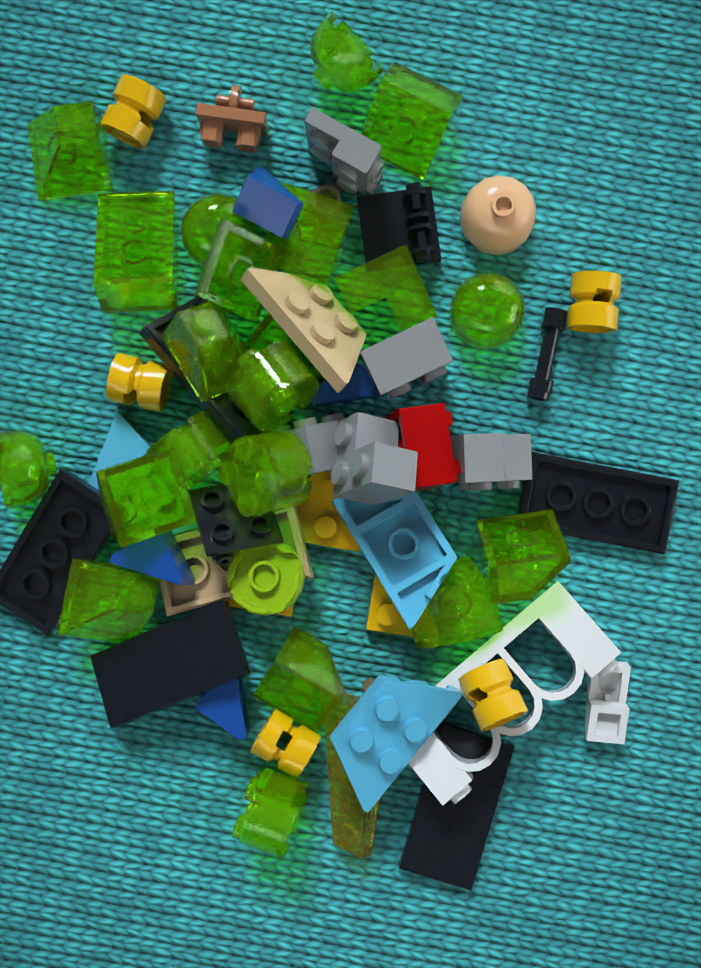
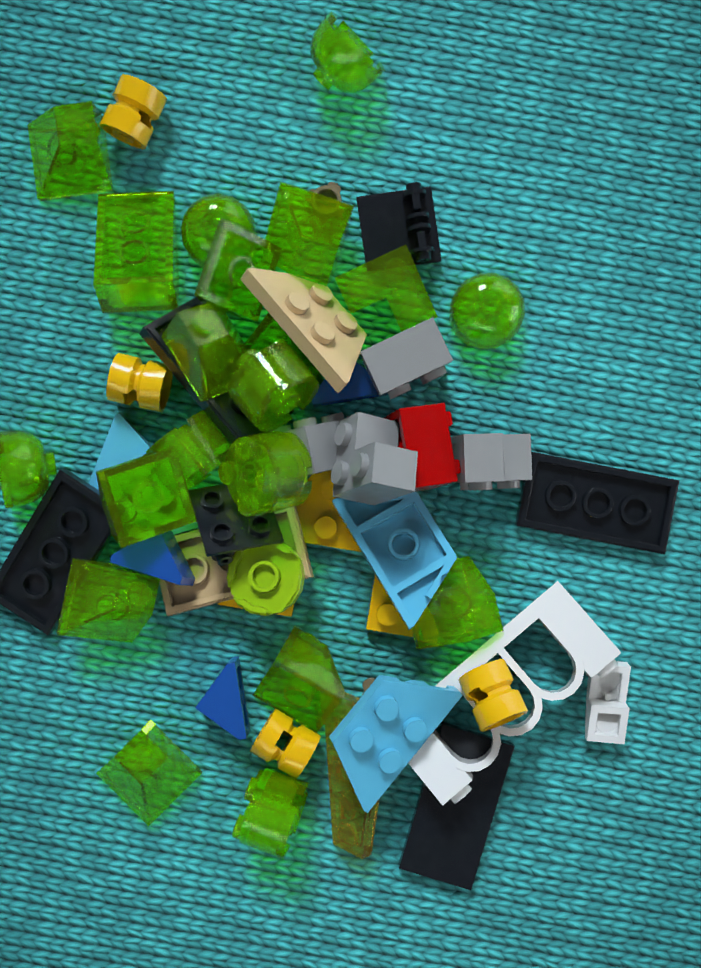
(149, 772): none -> clear neon green slope
(170, 664): black tile -> none
(233, 115): nougat hips -> none
(268, 203): blue slope -> none
(353, 156): light grey plate -> none
(410, 118): clear neon green slope -> none
(498, 215): light nougat cylinder -> none
(521, 554): clear neon green slope -> none
(552, 322): black bar -> none
(594, 301): yellow wheel -> none

